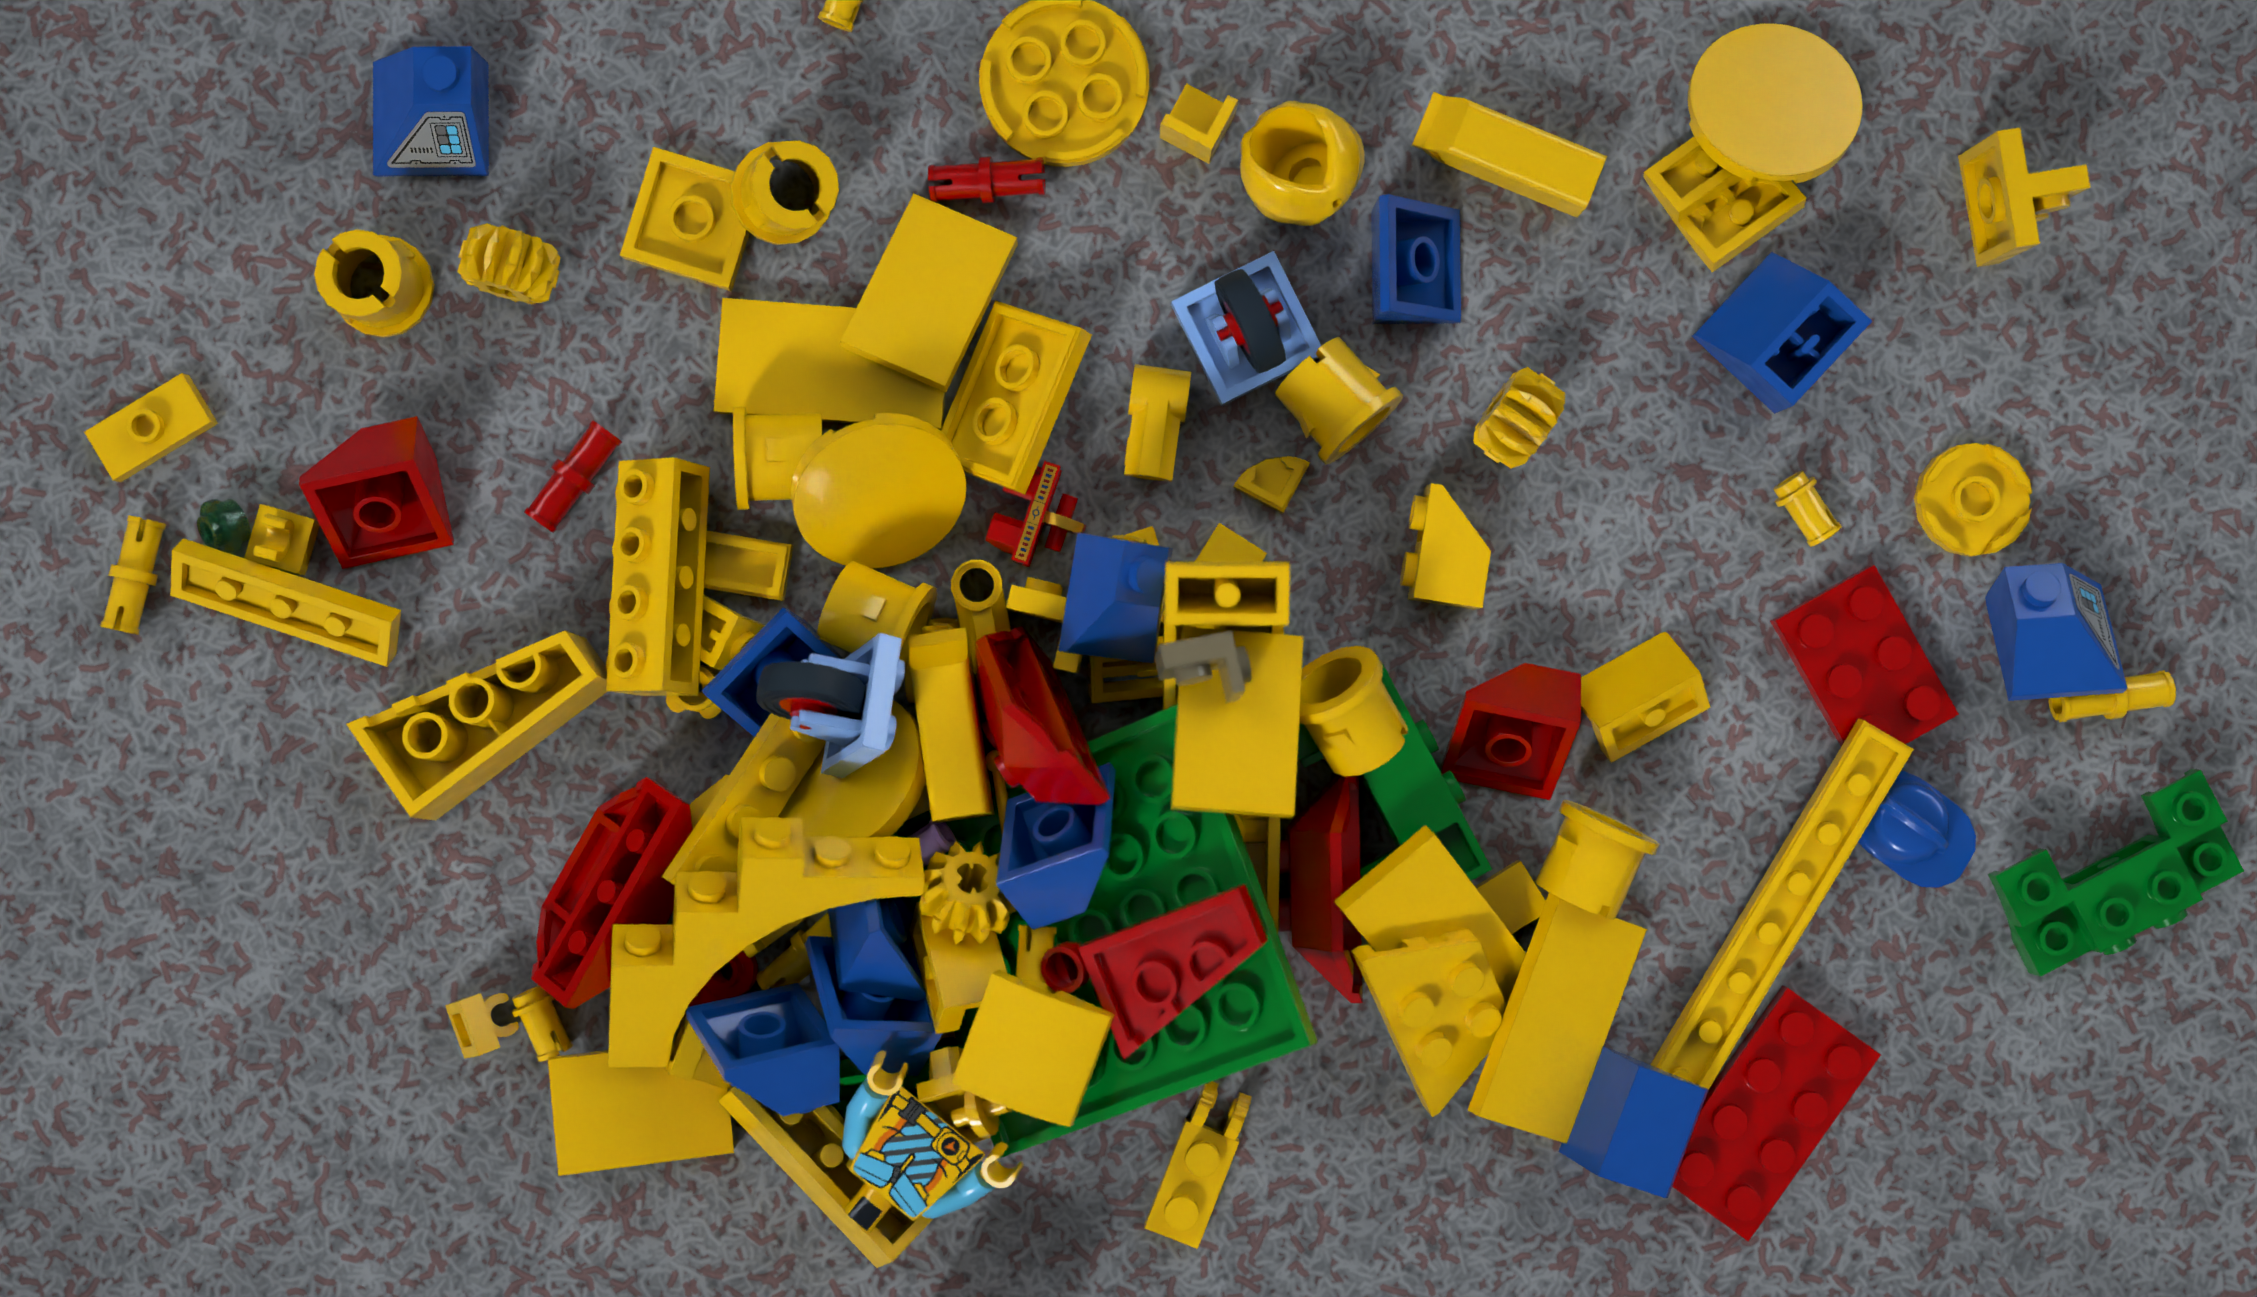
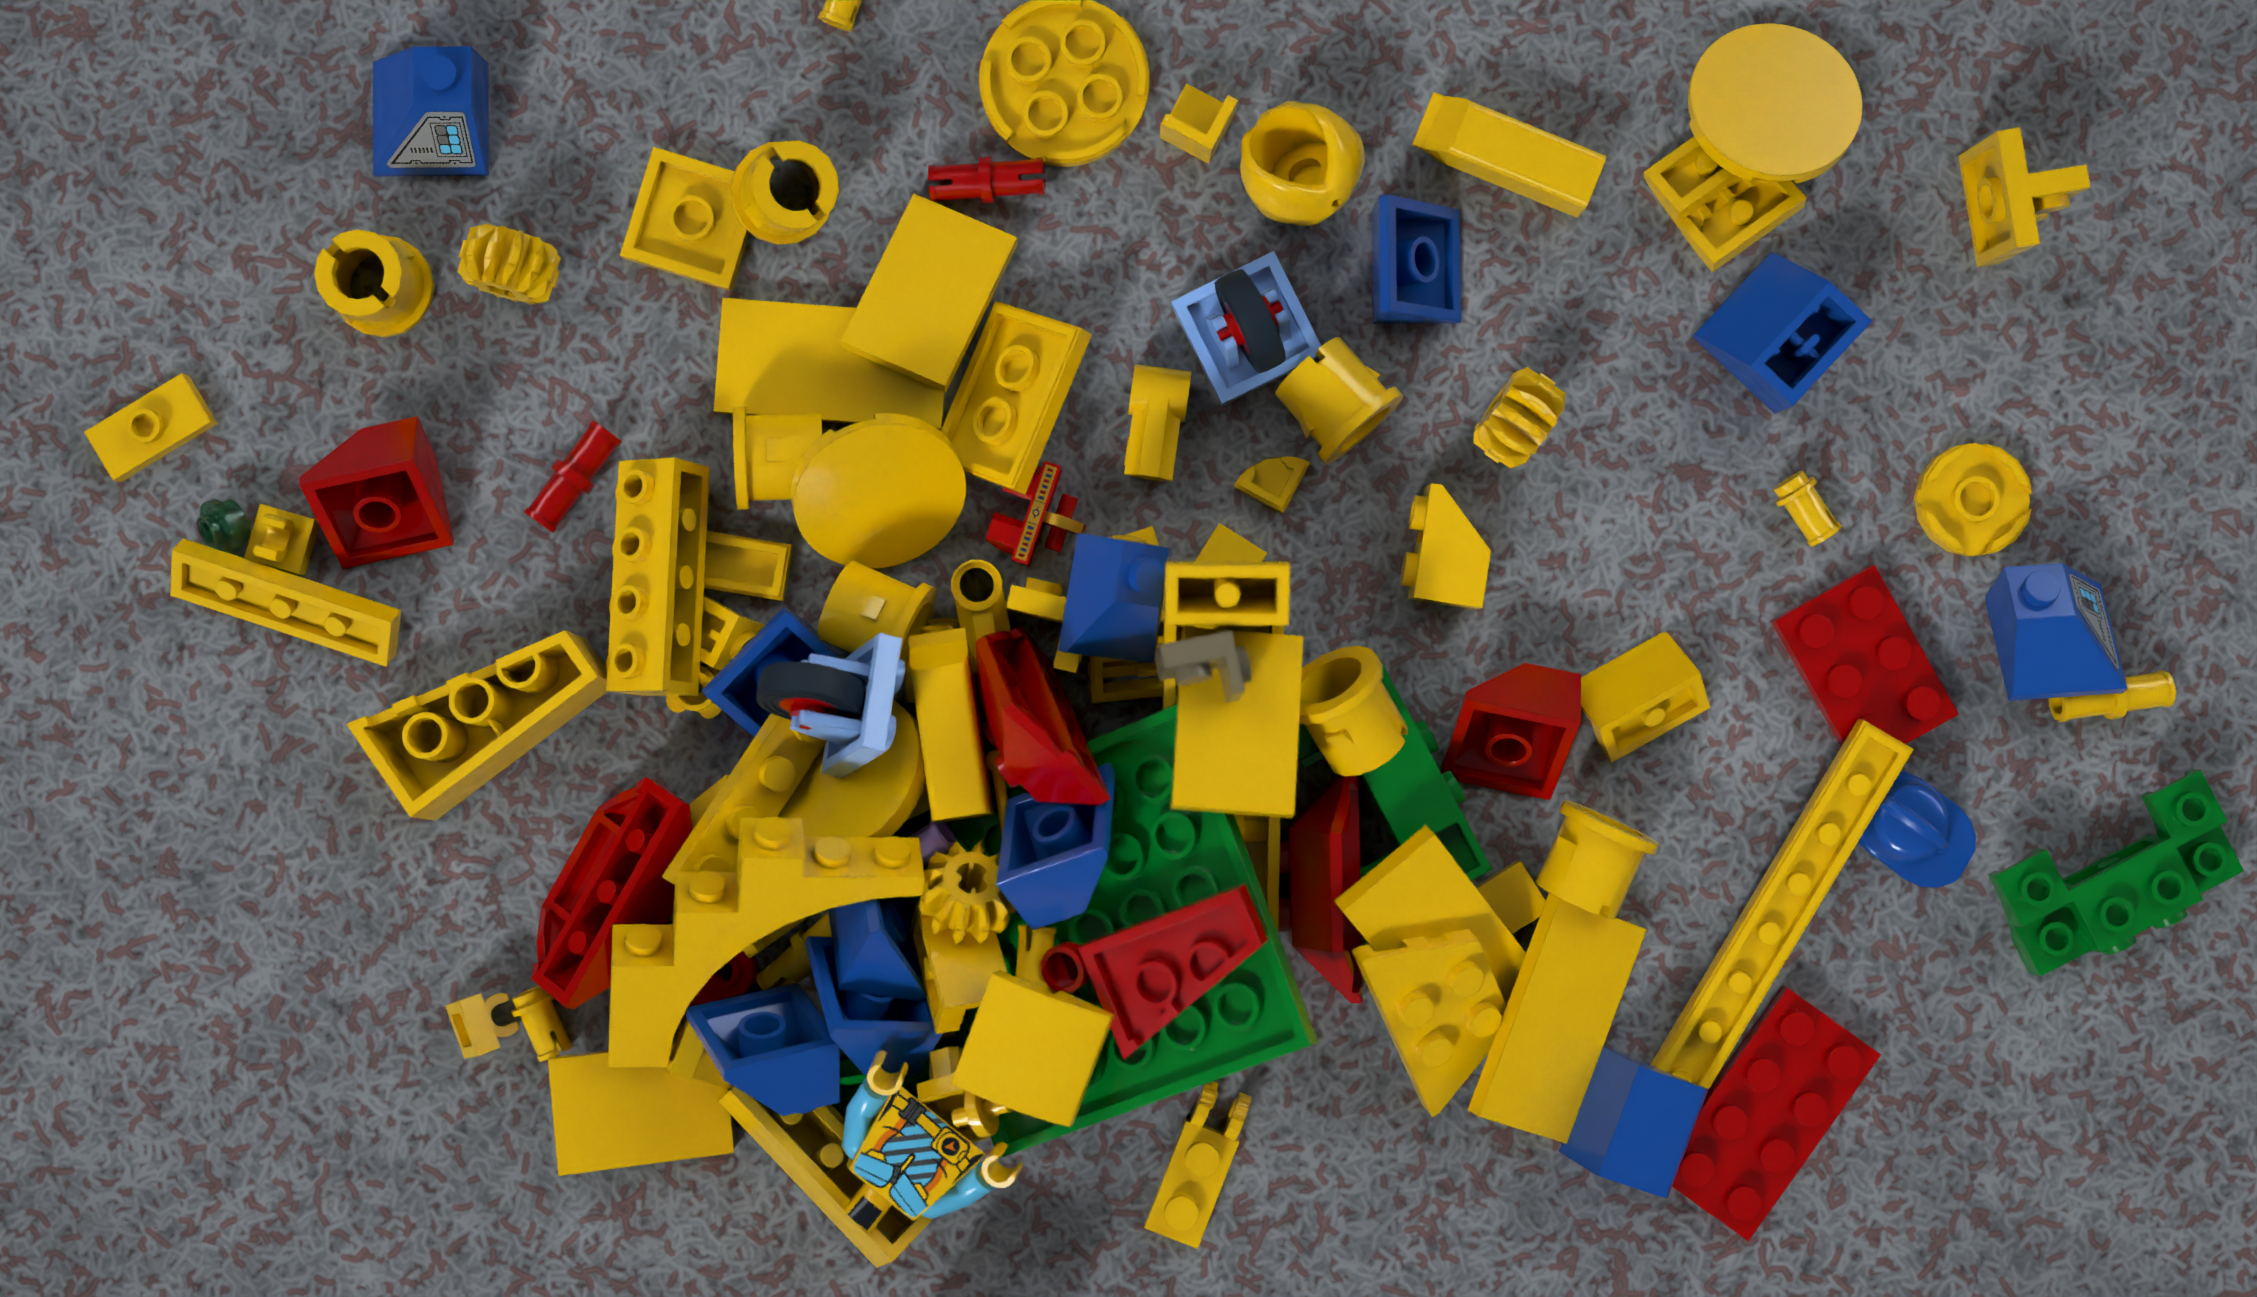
(133, 575): yellow pin -> none

